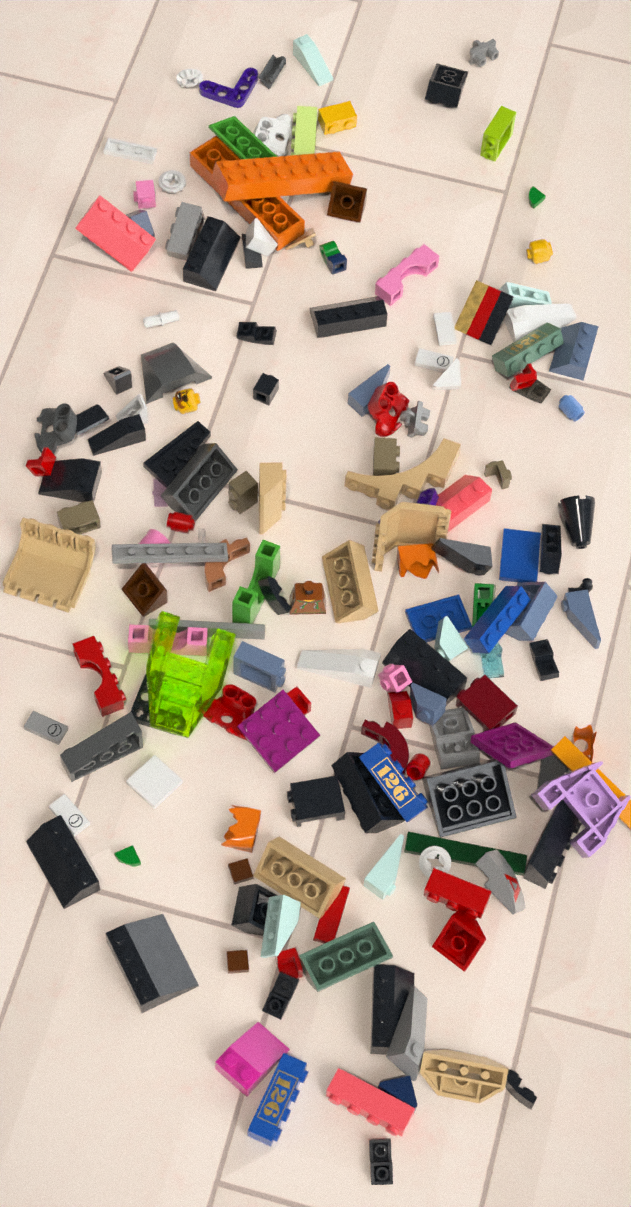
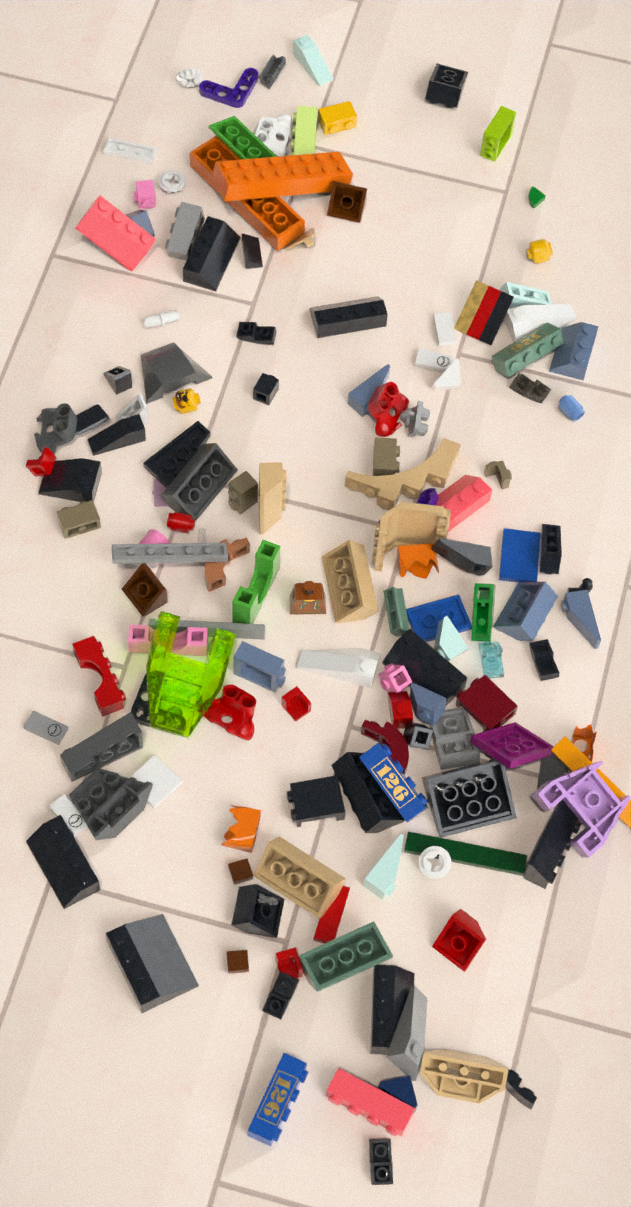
(50, 565): tan hinge -> none
(109, 802): none -> dark grey wedge
(128, 856): green tile -> none
(251, 1058): dark pink slope -> none
(259, 239): white slope -> none
(270, 591): black slope -> none
(278, 731): magenta plate -> none
(280, 922): light aqua slope -> none
(333, 257): leg -> none
(396, 611): none -> sand green piece
(417, 734): none -> black brick
(418, 766): red brick -> none
(420, 262): bright pink arch -> none
(457, 894): red slope -> none
(482, 50): light grey hips -> none
(497, 619): blue brick -> none
(502, 881): light grey slope -> none
(524, 379): red bracket -> none
(578, 519): black cone -> none

